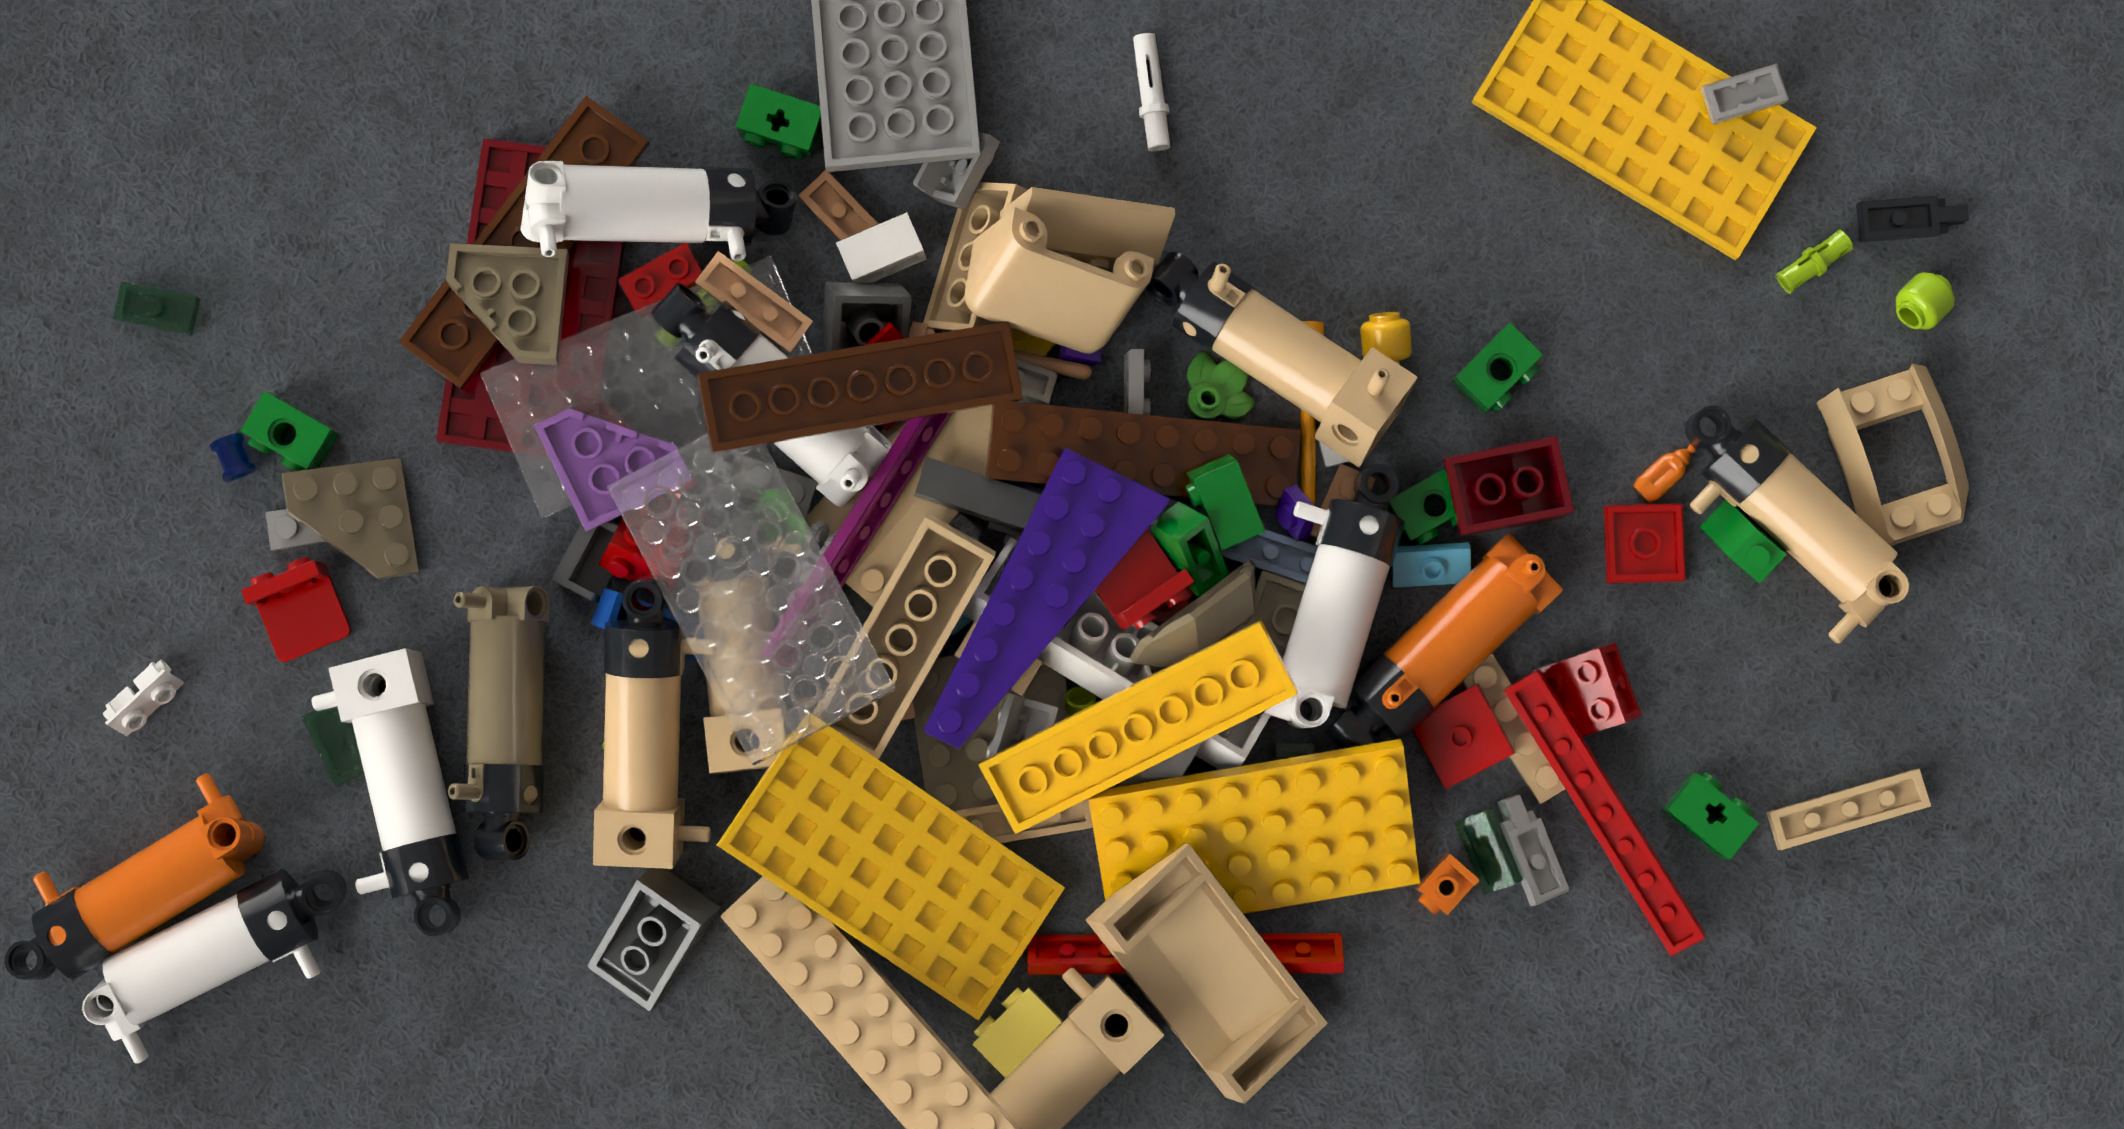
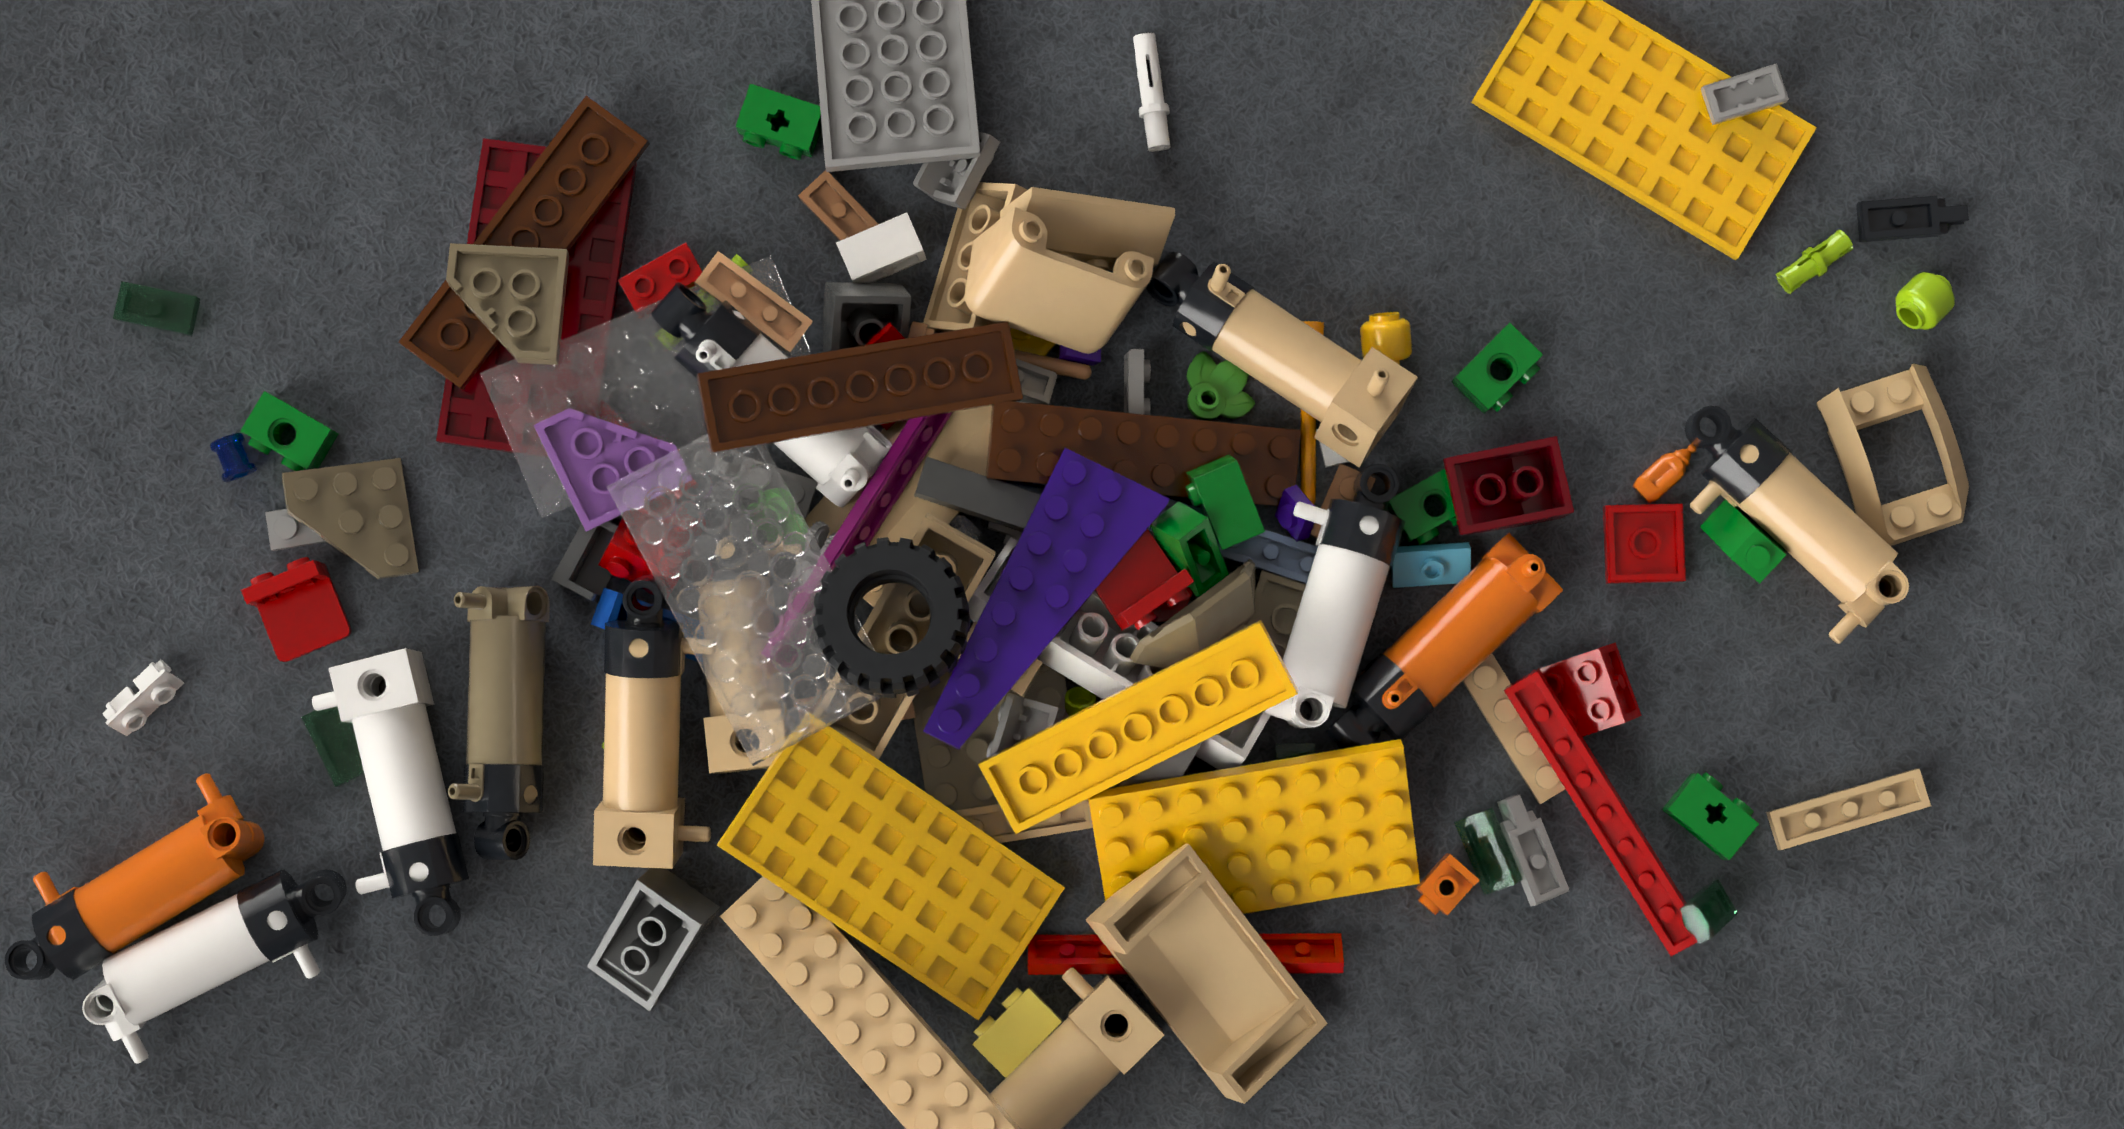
(652, 205): white piece -> none
(882, 565): none -> black tyre
(1463, 737): red plate -> none
(1708, 911): none -> clear green plate

